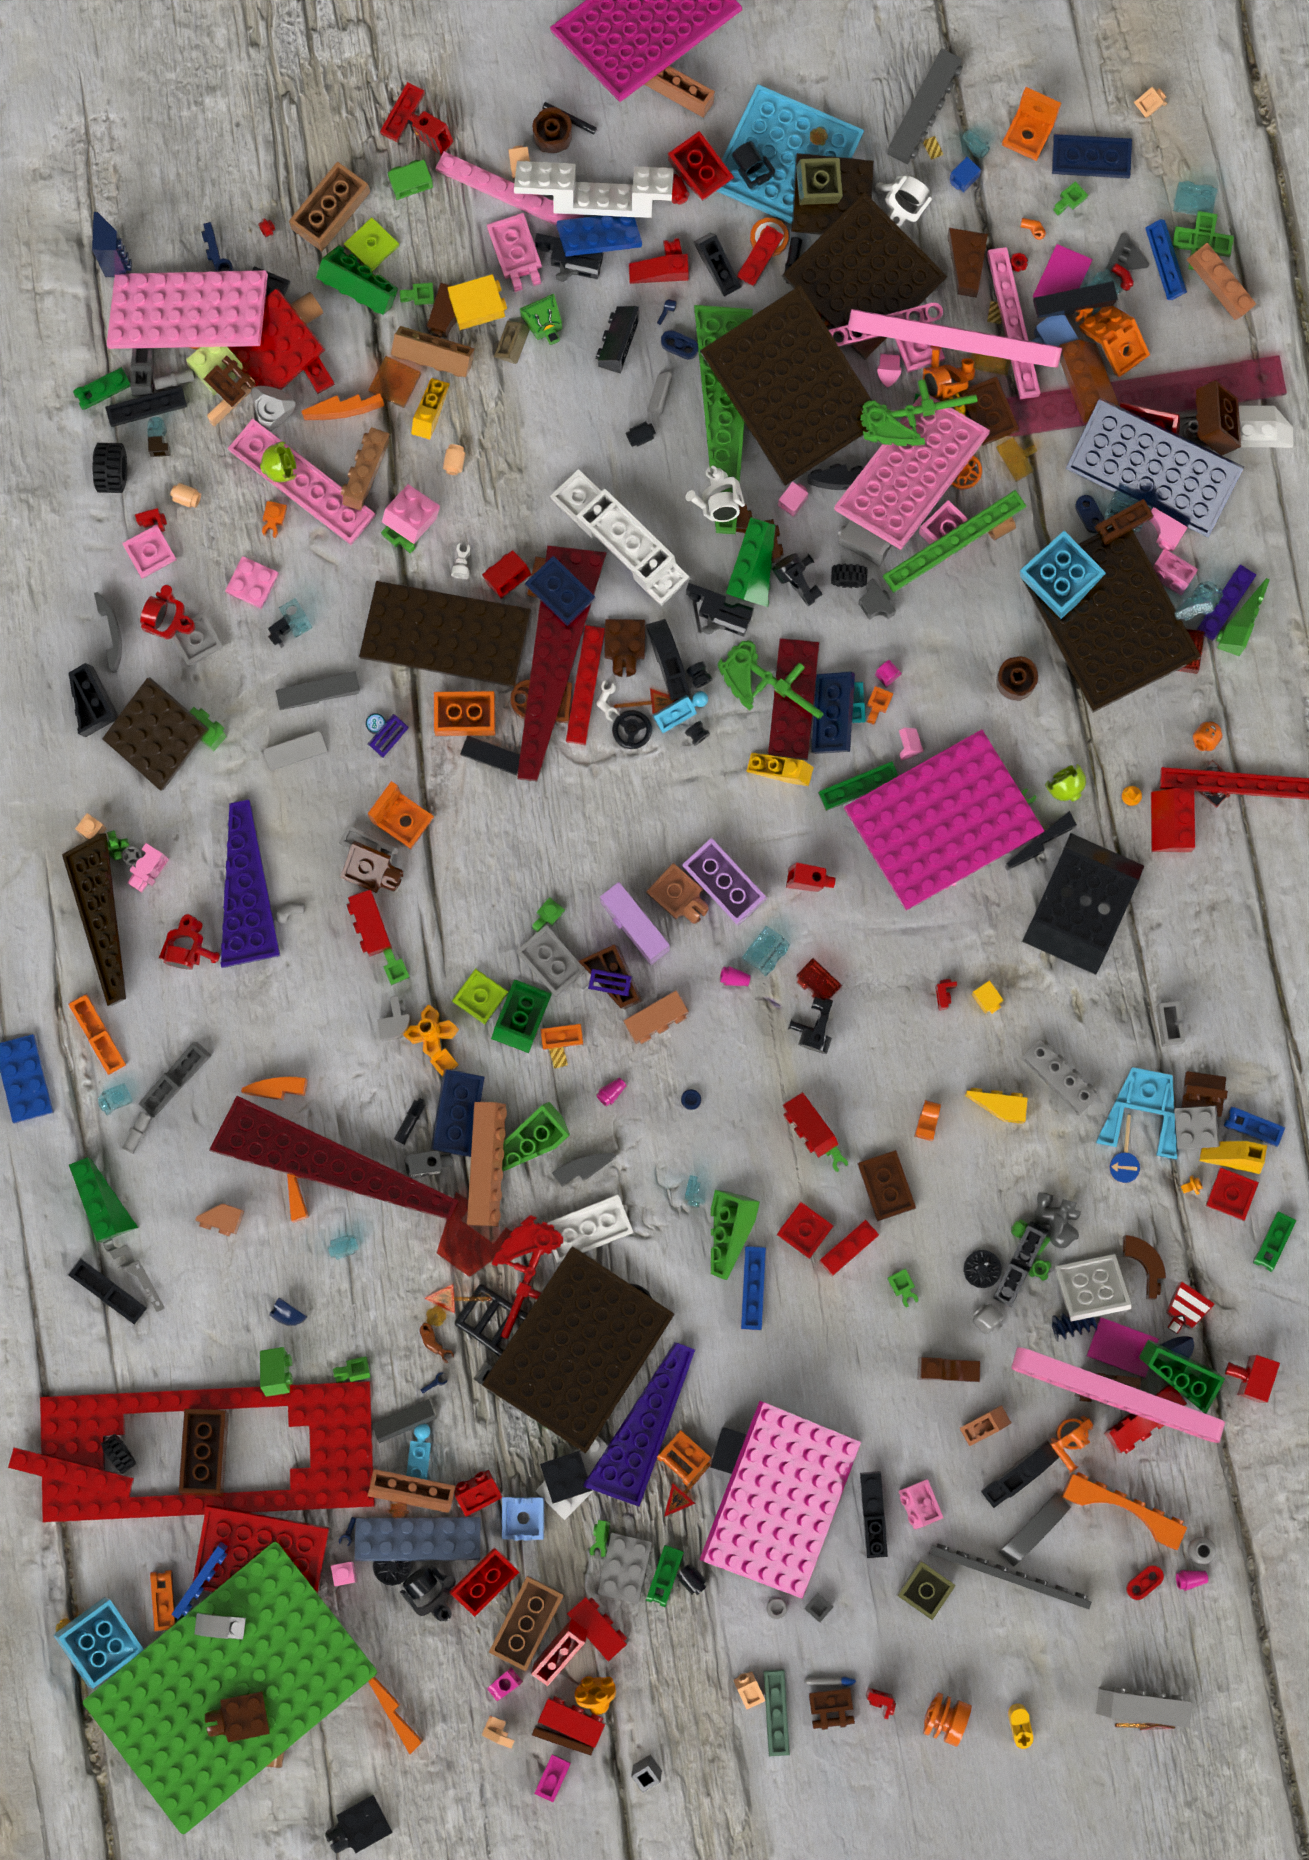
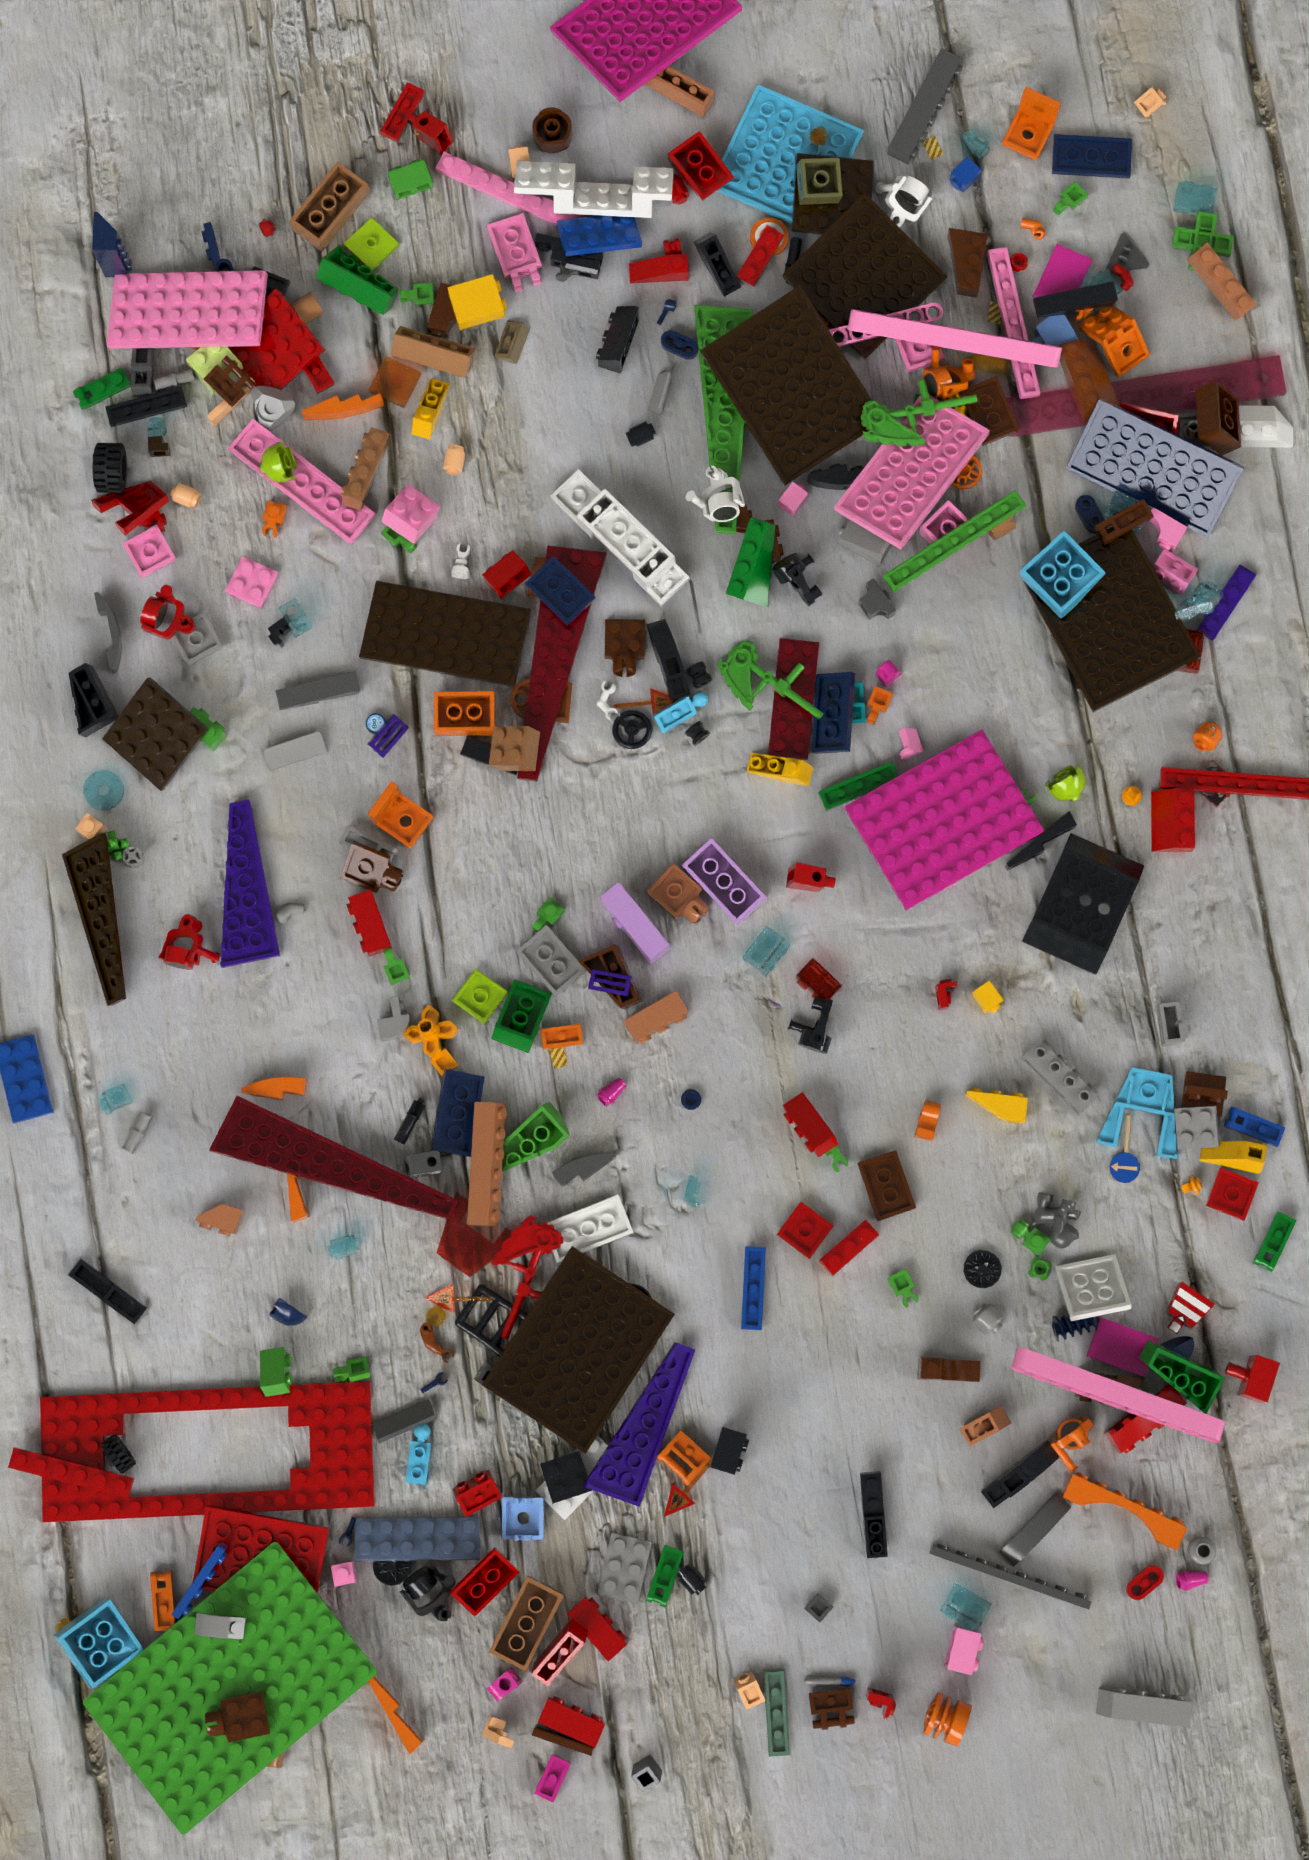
(97, 1034): orange slope -> none
(100, 1202): green wedge -> none
(107, 801): none -> clear light blue tile
(131, 1268): light grey piece -> none
(138, 501): none -> red wing
(147, 868): bright pink hips -> none
(174, 1079): dark grey slope -> none
(203, 1452): reddish brown brick -> none
(359, 1826): black plate -> none
(398, 1510): clear orange plate -> none
(411, 1490): nougat brick -> none
(514, 748): none -> medium nougat brick
(543, 319): bright green torso -> none
(575, 121): black bar -> none
(585, 685): red plate -> none
(595, 1694): light orange plate -> none
(601, 1532): bright green plate -> none
(720, 614): black plate -> none
(733, 1222): bright green wedge -> none
(734, 977): dark pink cone -> none
(750, 161): black piece -> none
(776, 1608): light grey tile -> none
(780, 1500): plate -> none
(849, 575): black tyre -> none
(889, 369): bright pink tile -> none
(920, 1504): bright pink bracket -> none
(926, 1590): olive brick -> none
(963, 1650): none -> bright pink brick
(965, 1607): none -> clear light blue bracket
(1009, 670): reddish brown brick -> none
(1016, 458): clear yellow plate -> none
(1020, 1263): black slope -> none
(1021, 1735): yellow piece -> none
(1144, 1726): clear orange piece -> none
(1149, 1259): reddish brown arch -> none
(1166, 259): blue plate -> none
(1238, 630): bright green wedge -> none

